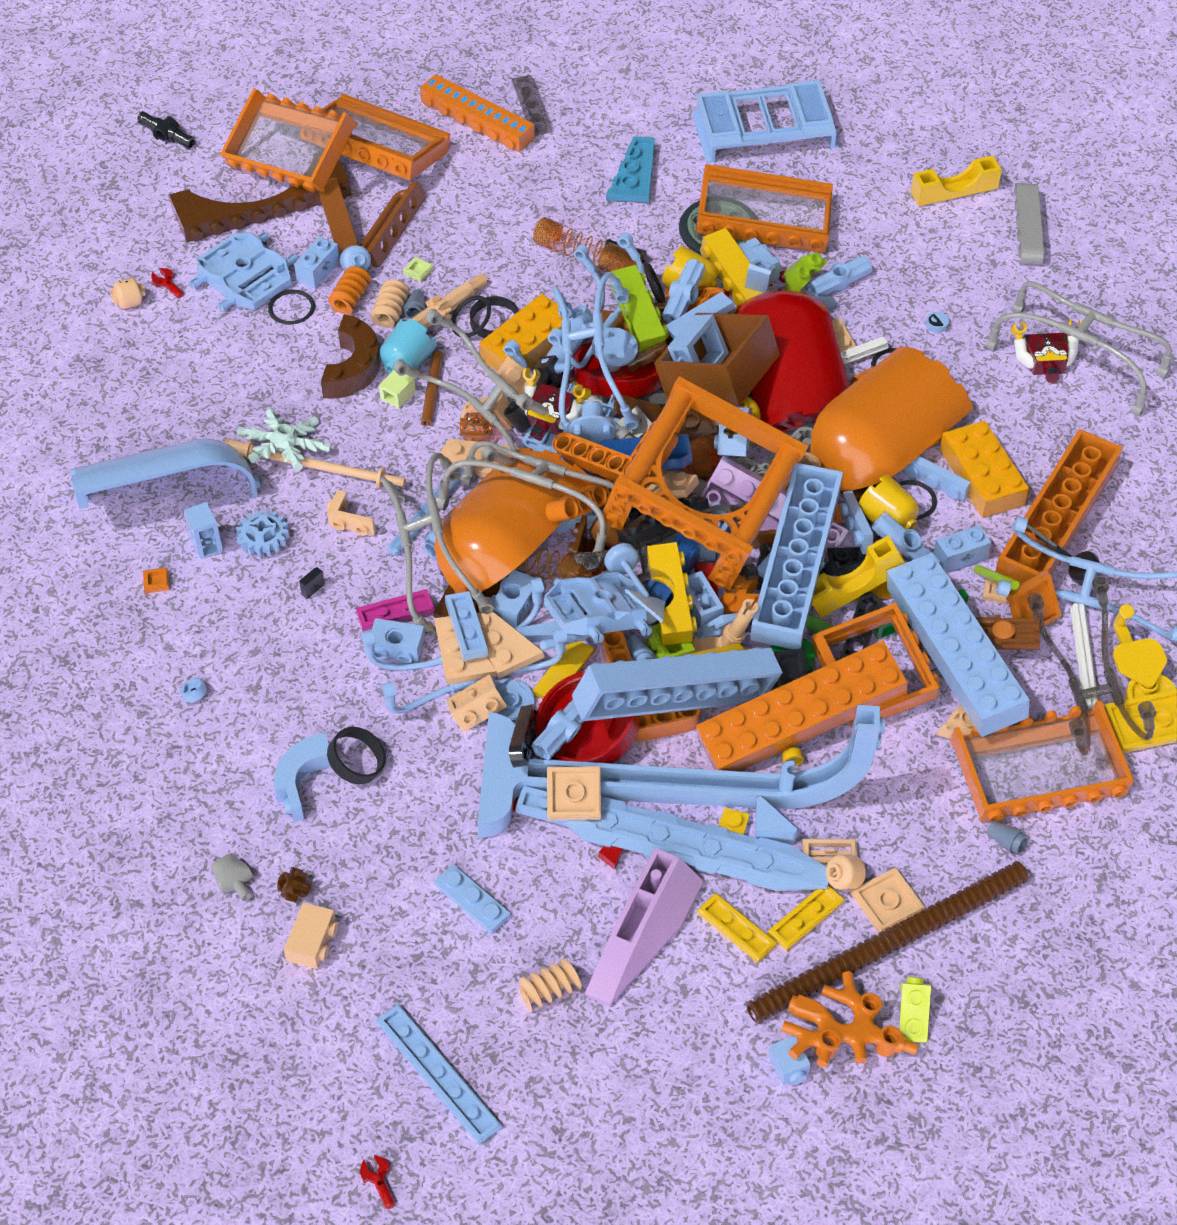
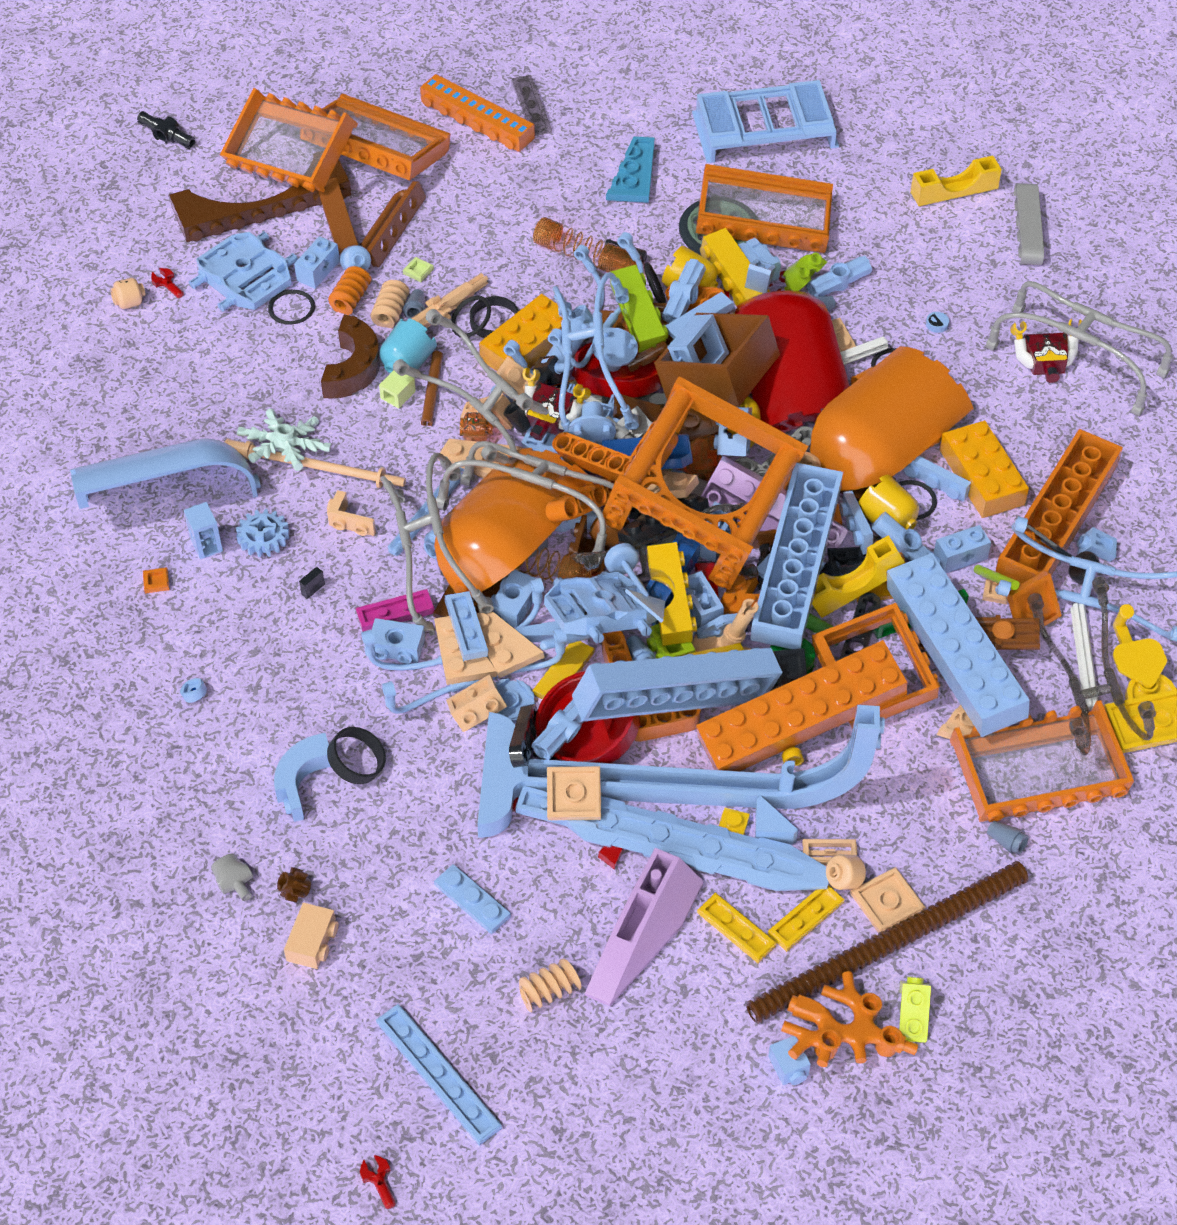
(1098, 543): none -> light blue bracket

